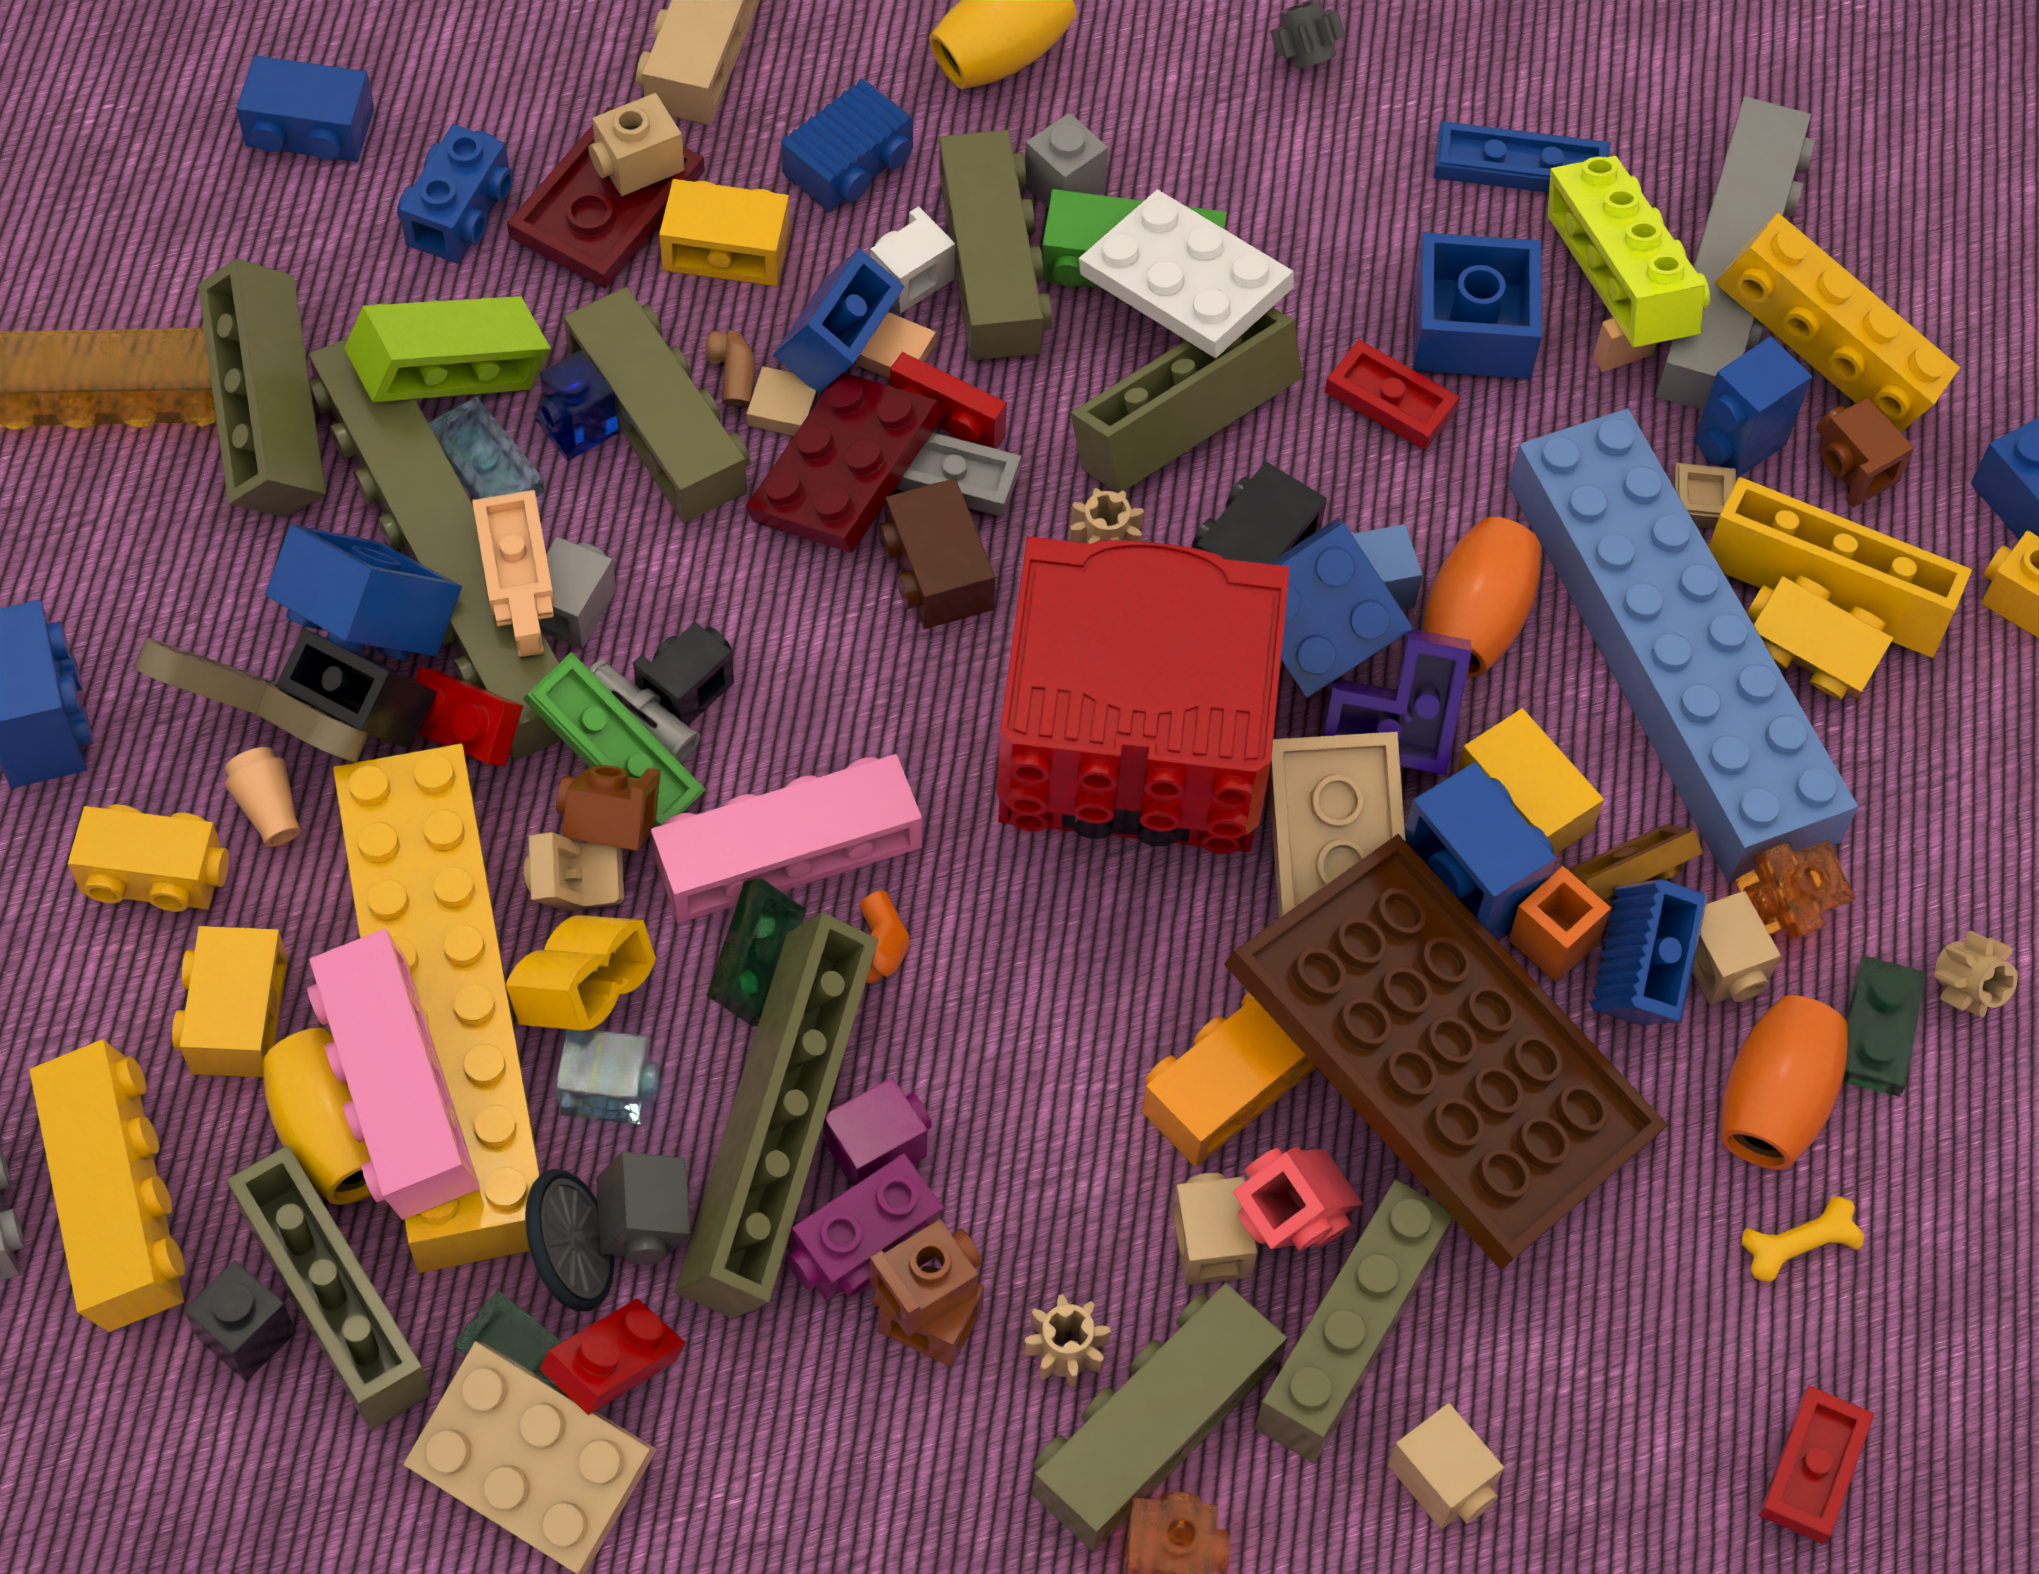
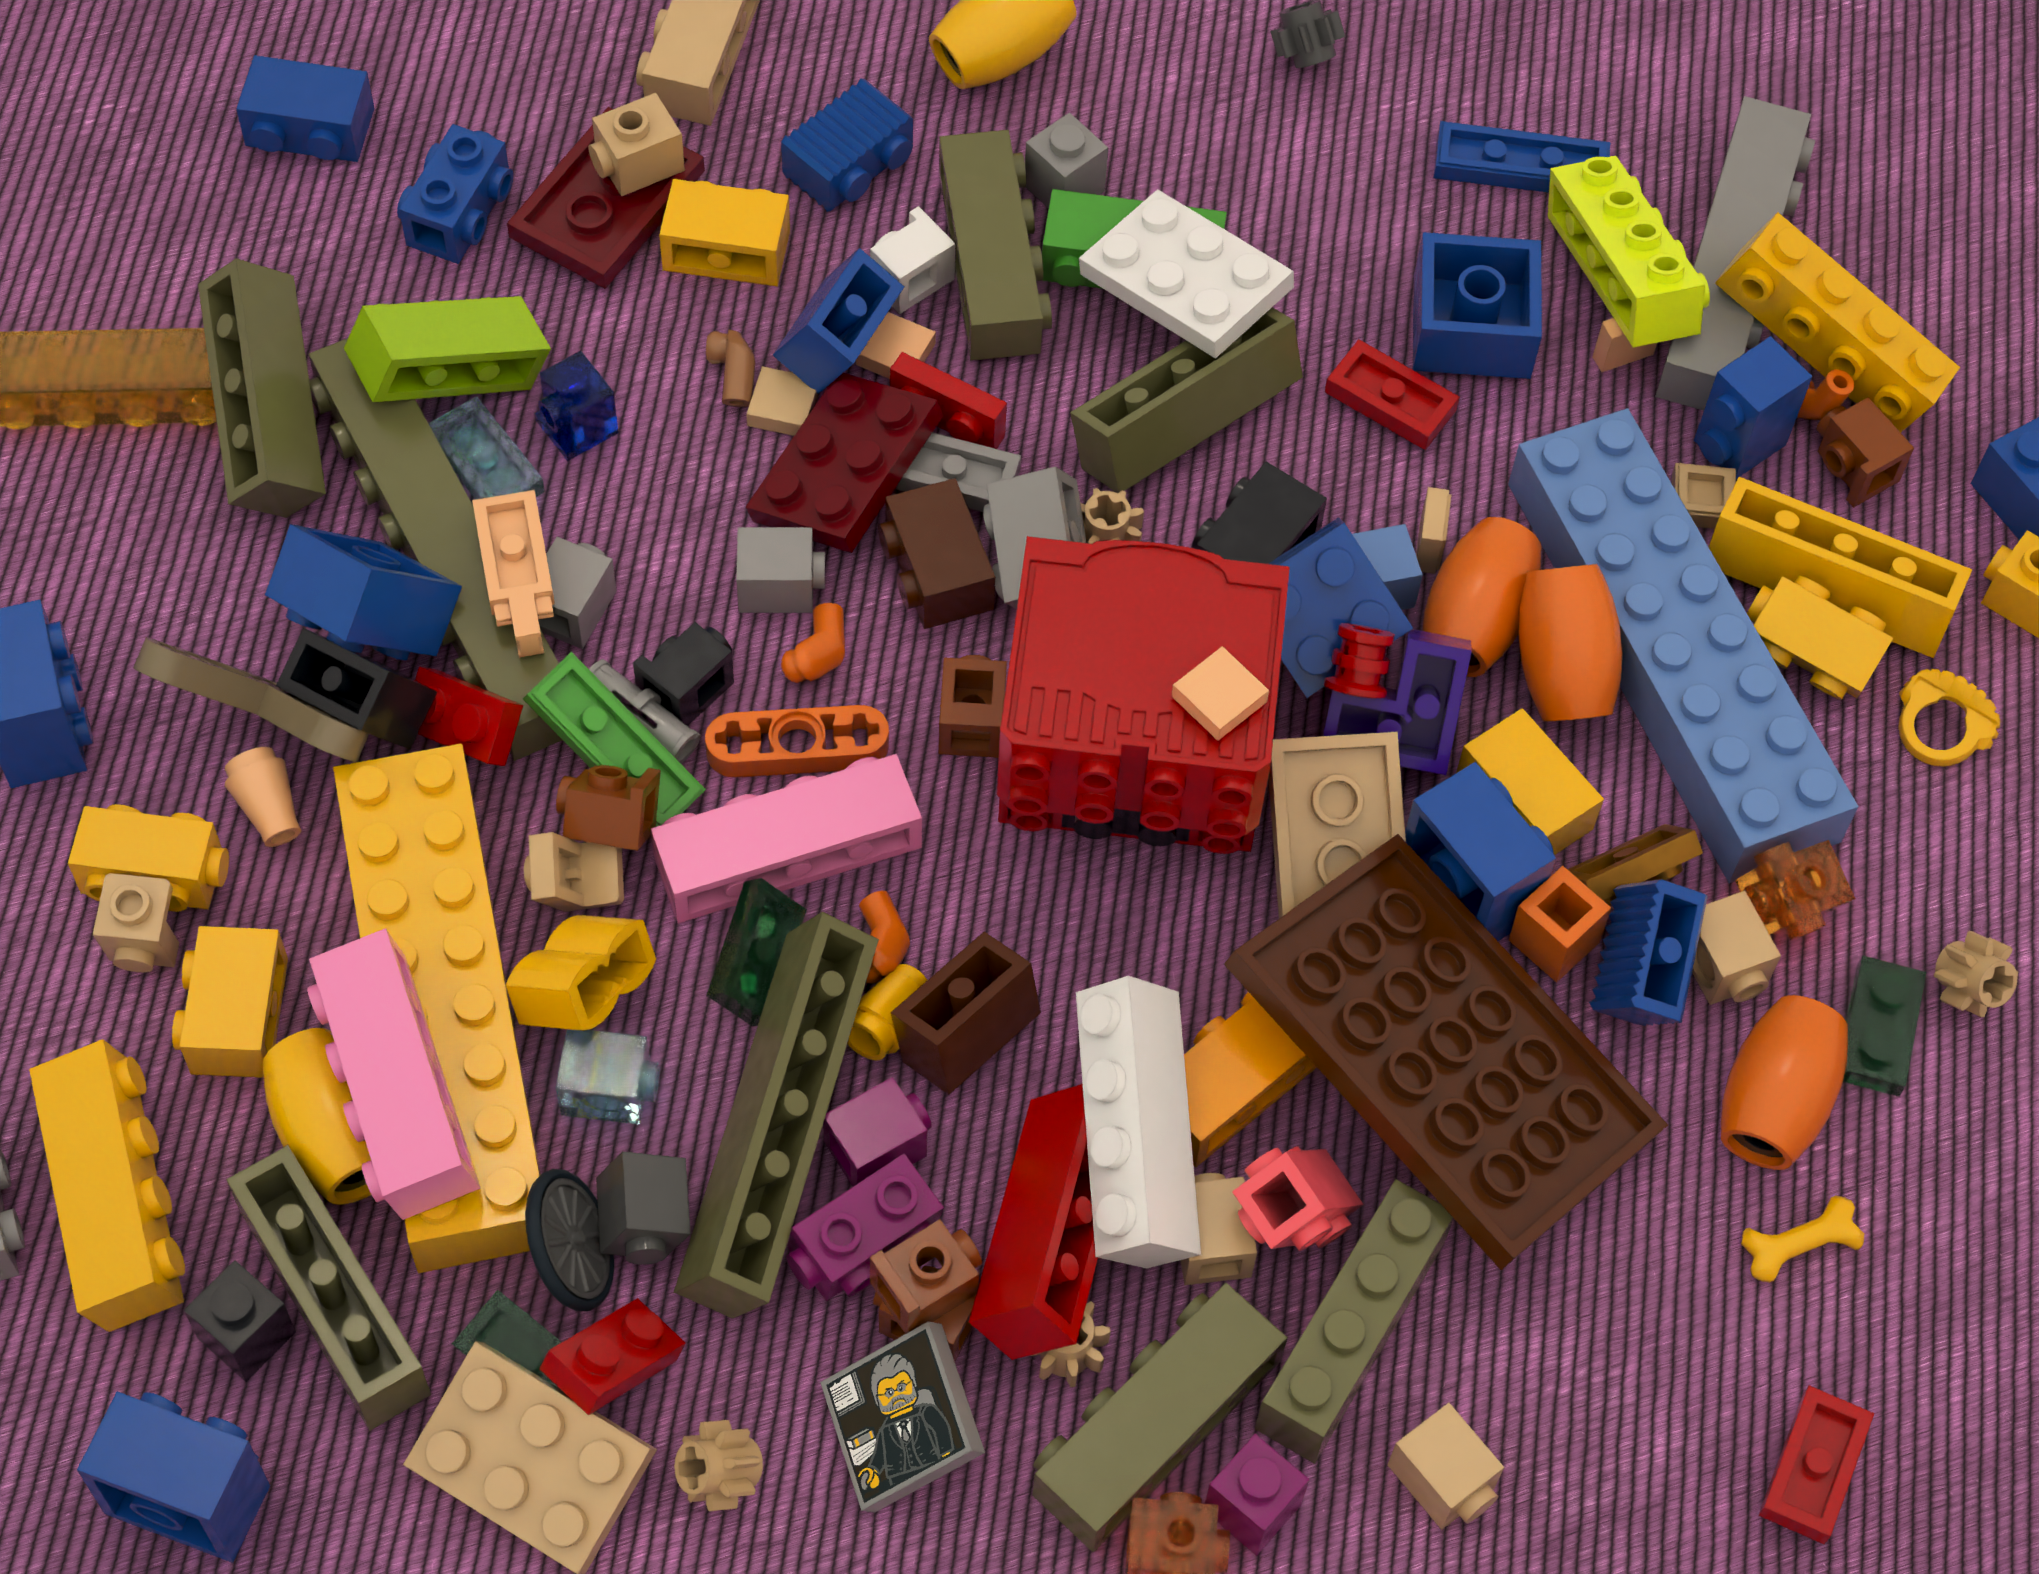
(134, 924): none -> tan bracket
(175, 1474): none -> blue brick
(658, 405): olive brick -> none
(718, 1465): none -> tan gear
(777, 570): none -> light grey brick
(778, 722): none -> orange beam
(822, 650): none -> orange arm
(873, 1027): none -> yellow cone
(902, 1417): none -> tile
(966, 1012): none -> reddish brown brick
(971, 706): none -> dark orange brick
(1033, 506): none -> light grey brick
(1043, 1236): none -> red brick
(1137, 1123): none -> white brick
(1220, 693): none -> light nougat tile
(1256, 1494): none -> magenta brick
(1360, 661): none -> red bush
(1433, 529): none -> tan tile
(1570, 642): none -> orange piece
(1827, 396): none -> orange arm
(1927, 689): none -> yellow piece

